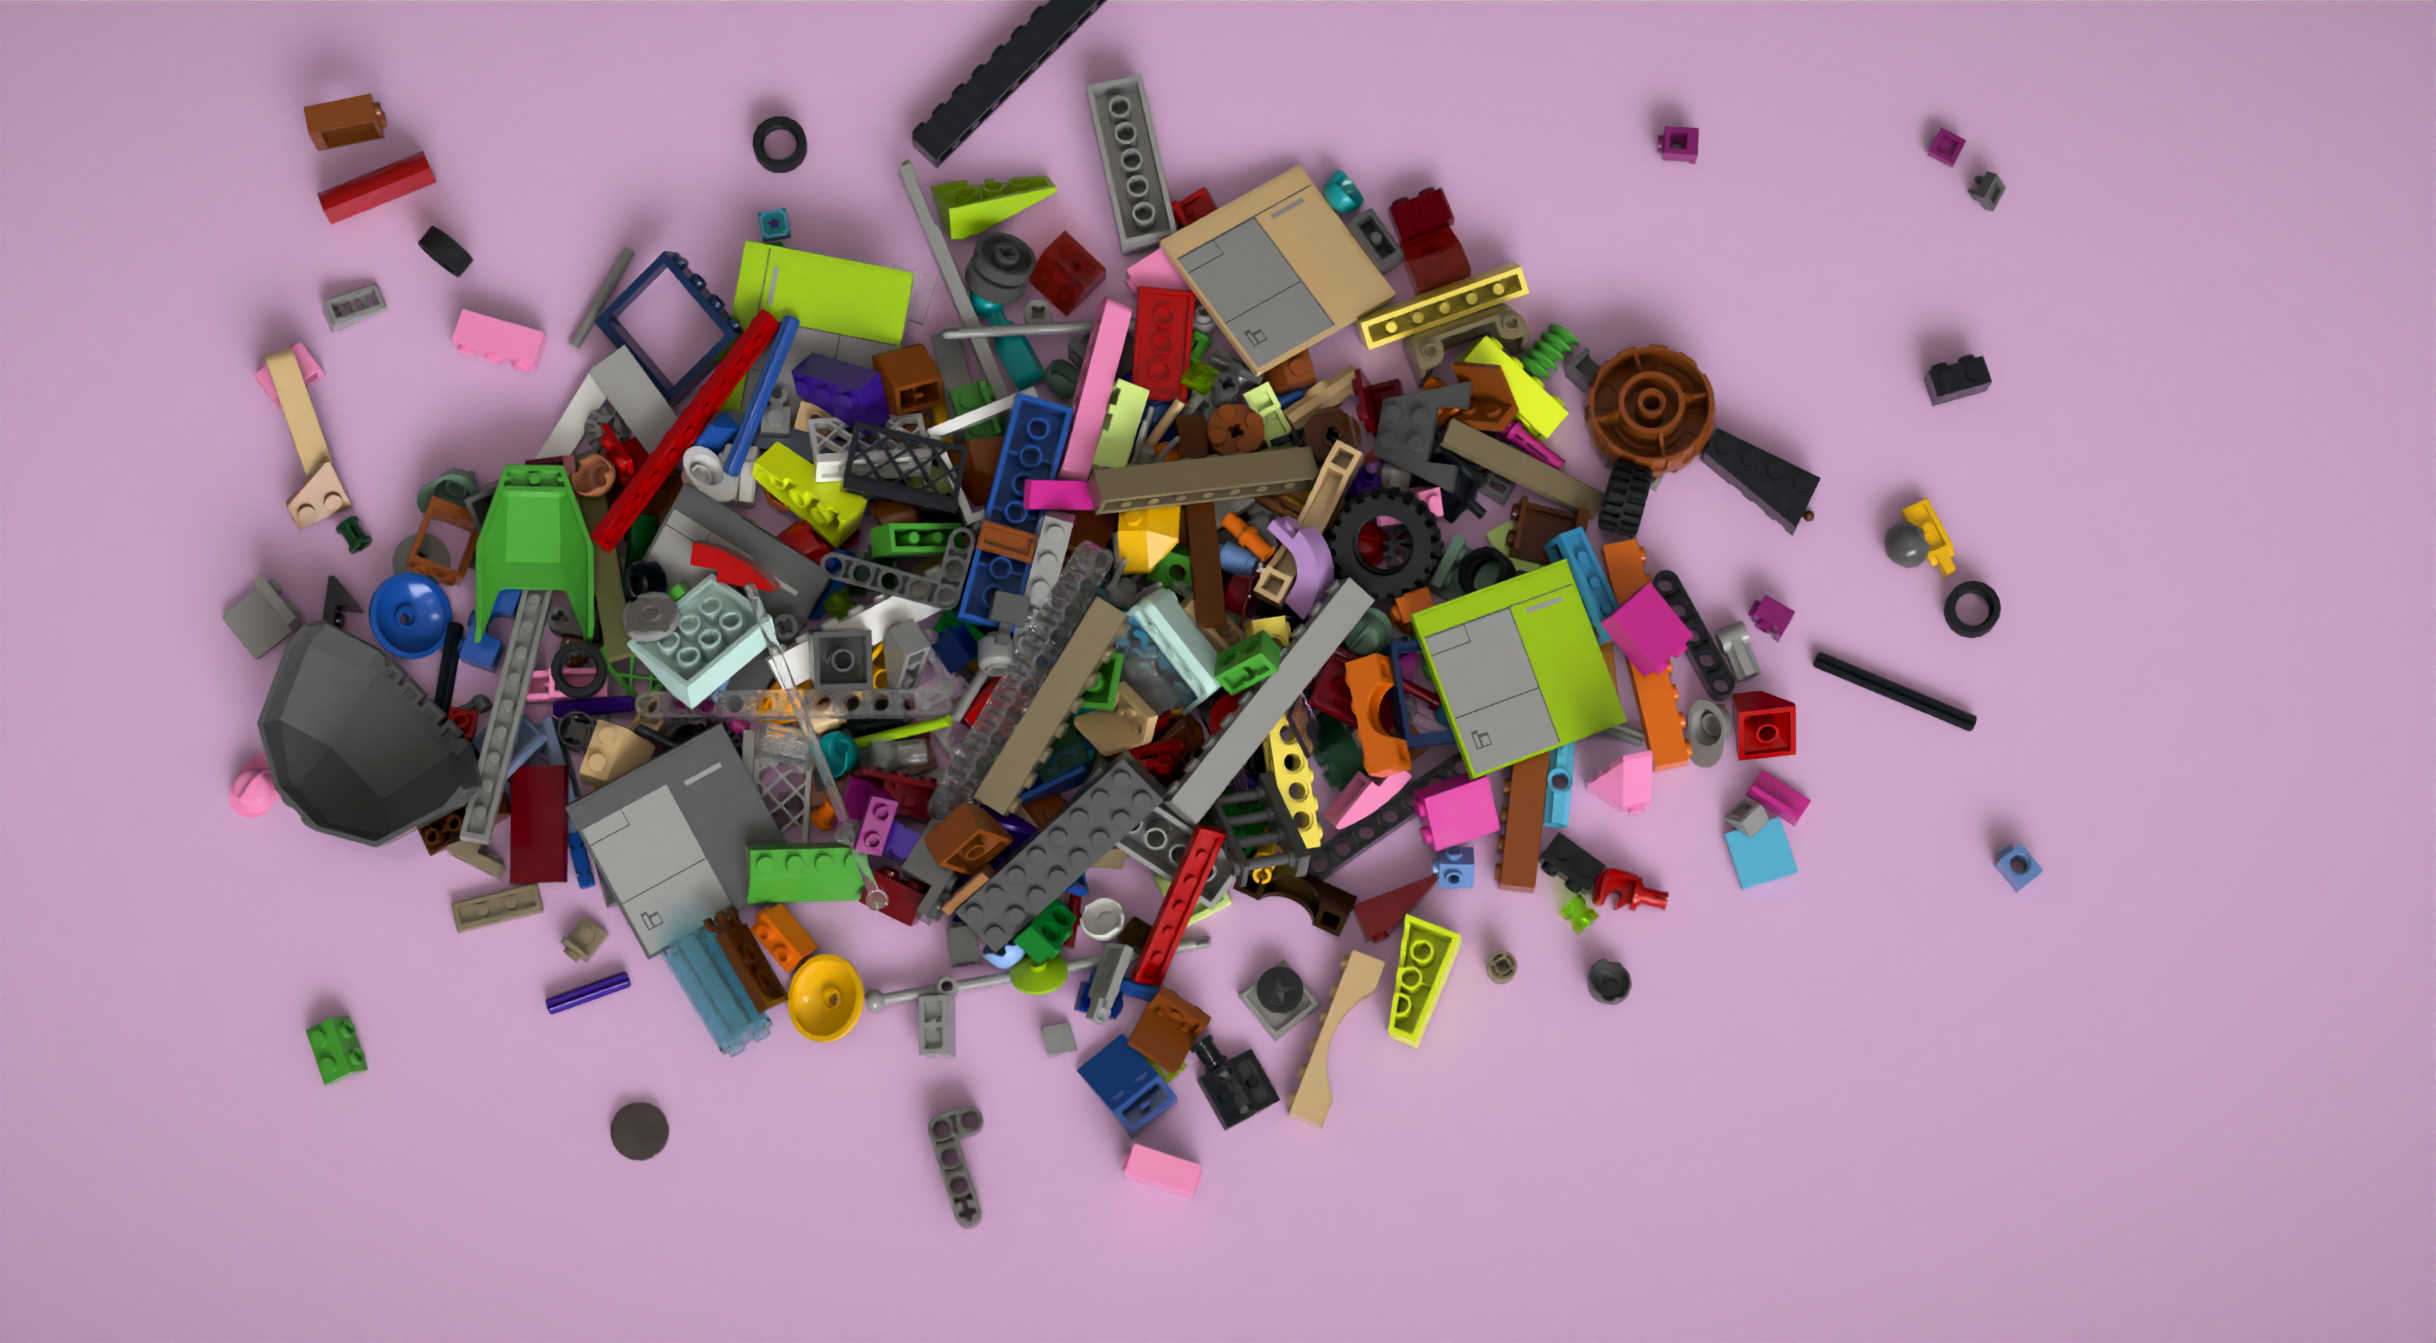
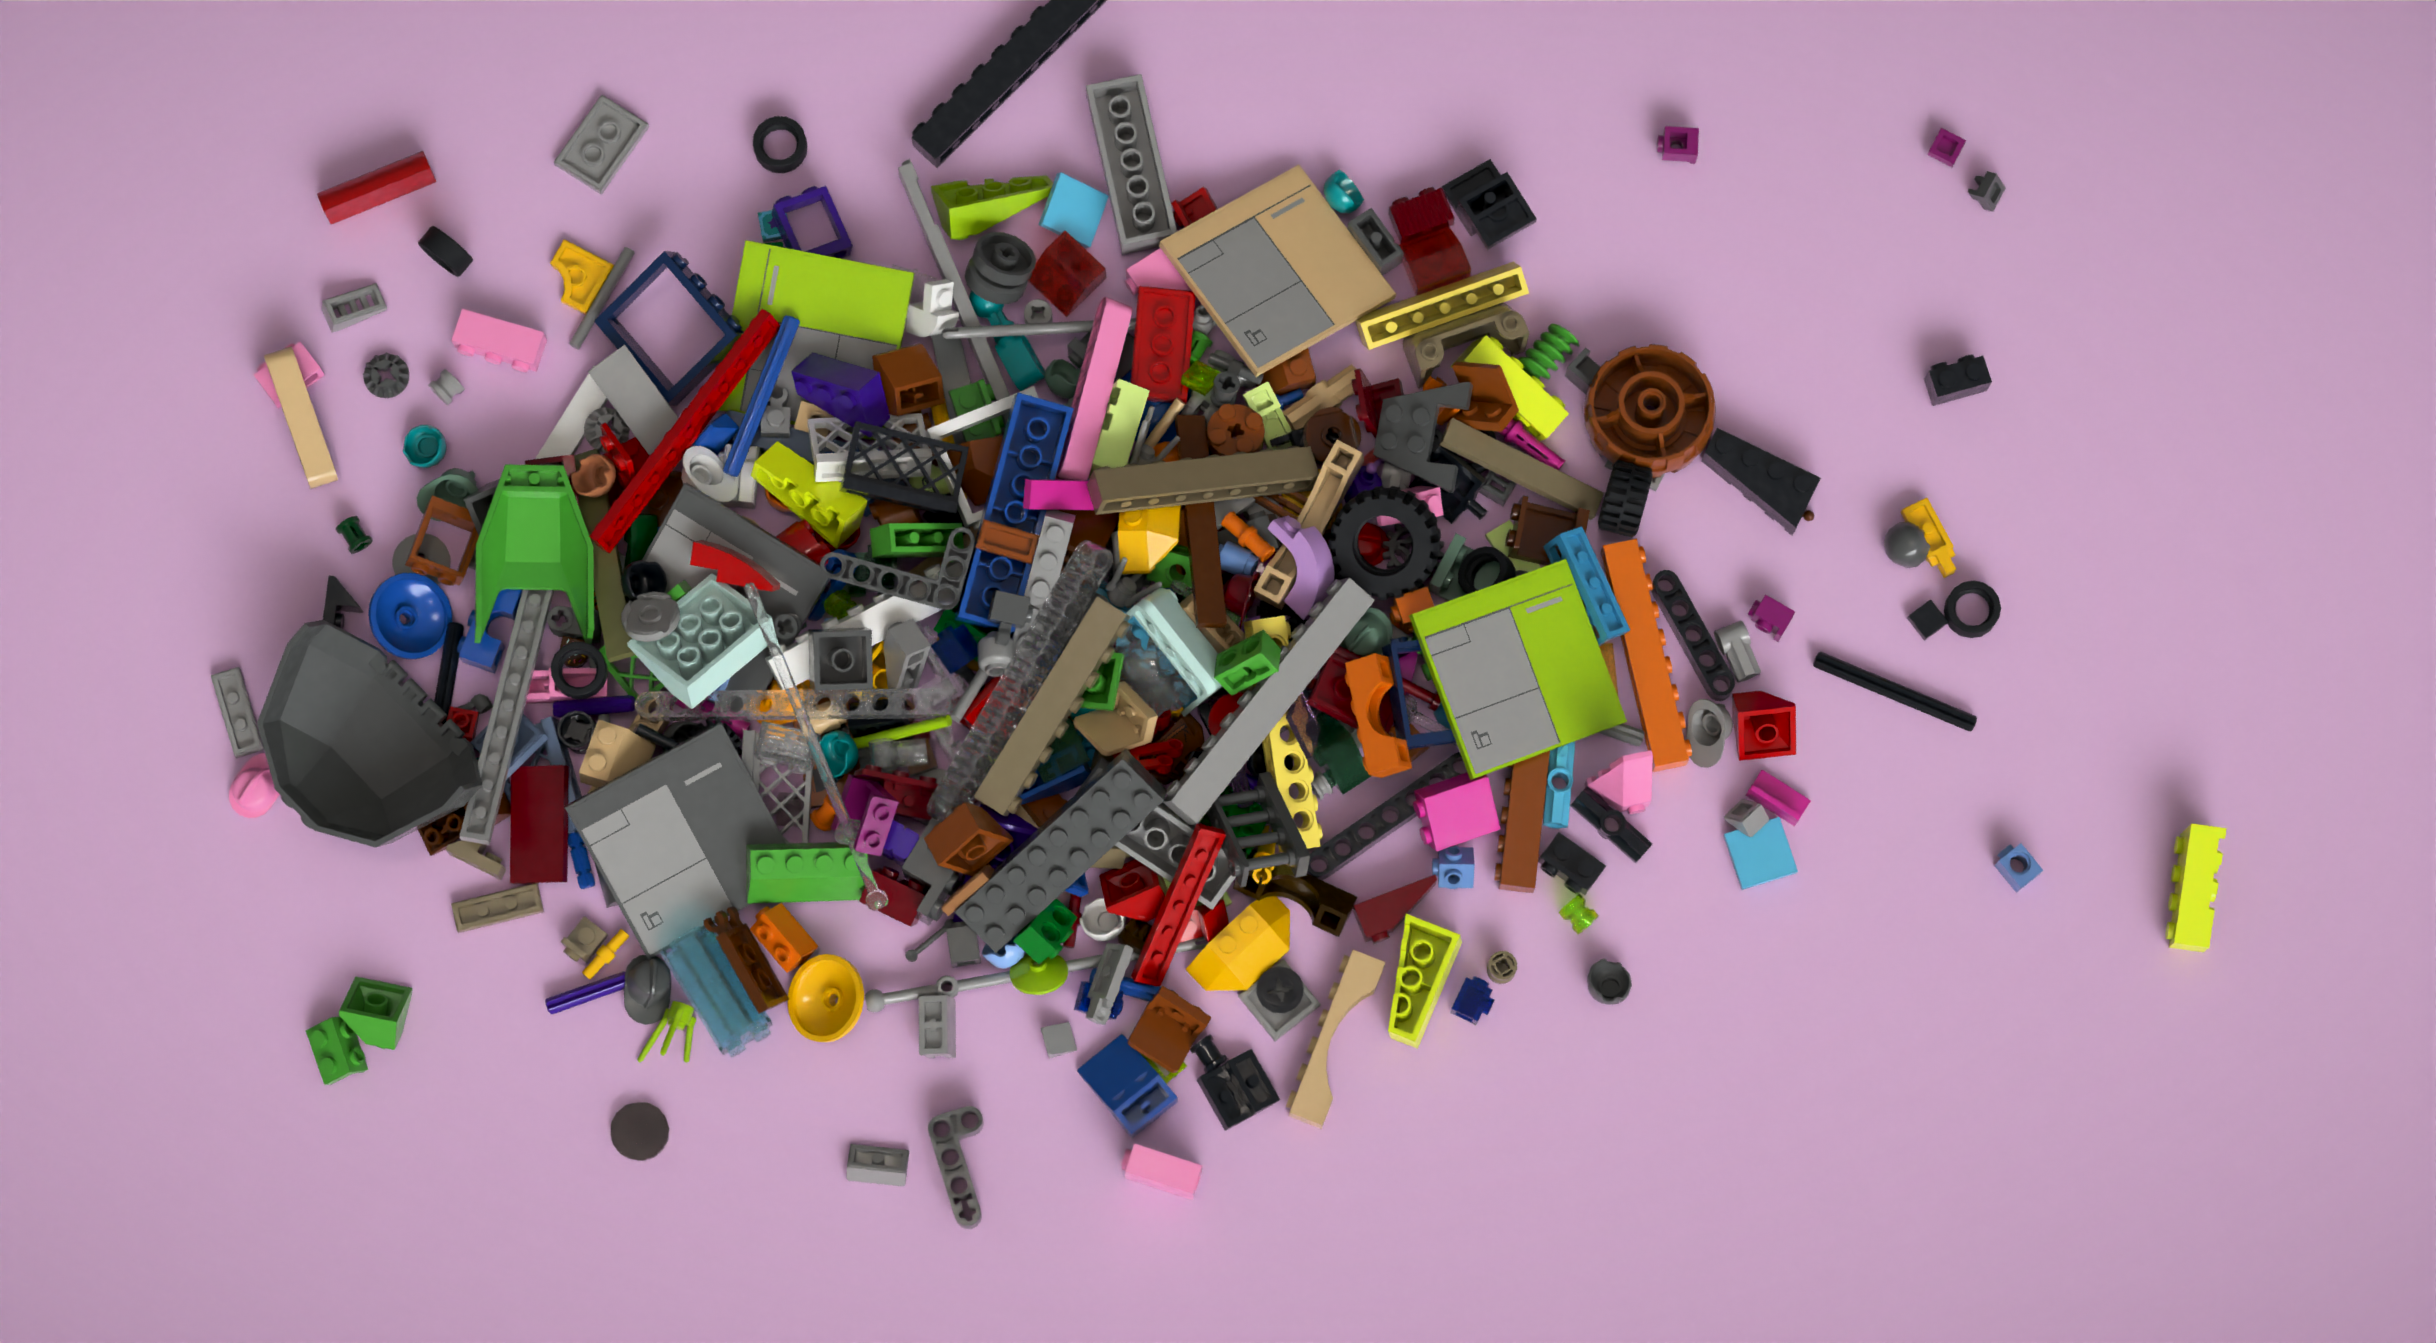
(237, 712): none -> light grey tile
(262, 618): light grey bracket -> none
(318, 497): wing -> none
(345, 122): dark orange window -> none
(376, 1011): none -> bright green slope
(386, 388): none -> dark grey gear
(424, 446): none -> teal hair
(446, 387): none -> light grey wheel
(581, 273): none -> yellow tile
(601, 144): none -> light grey tile
(605, 954): none -> yellow bar
(647, 989): none -> dark grey piece
(677, 1017): none -> lime plant
(839, 248): none -> dark purple window
(877, 1165): none -> light grey slope
(912, 955): none -> dark grey hinge
(934, 311): none -> white brick
(1073, 209): none -> medium azure tile
(1133, 891): none -> red slope
(1206, 922): none -> red slope
(1244, 948): none -> yellow wedge
(1320, 786): none -> light grey bush
(1363, 797): bright pink slope -> none
(1473, 1000): none -> clear blue brick
(1489, 204): none -> black bracket
(1626, 838): none -> black piece
(1628, 888): red piece -> none
(1647, 630): dark pink brick -> none
(1927, 620): none -> black tile
(2194, 887): none -> neon yellow wedge

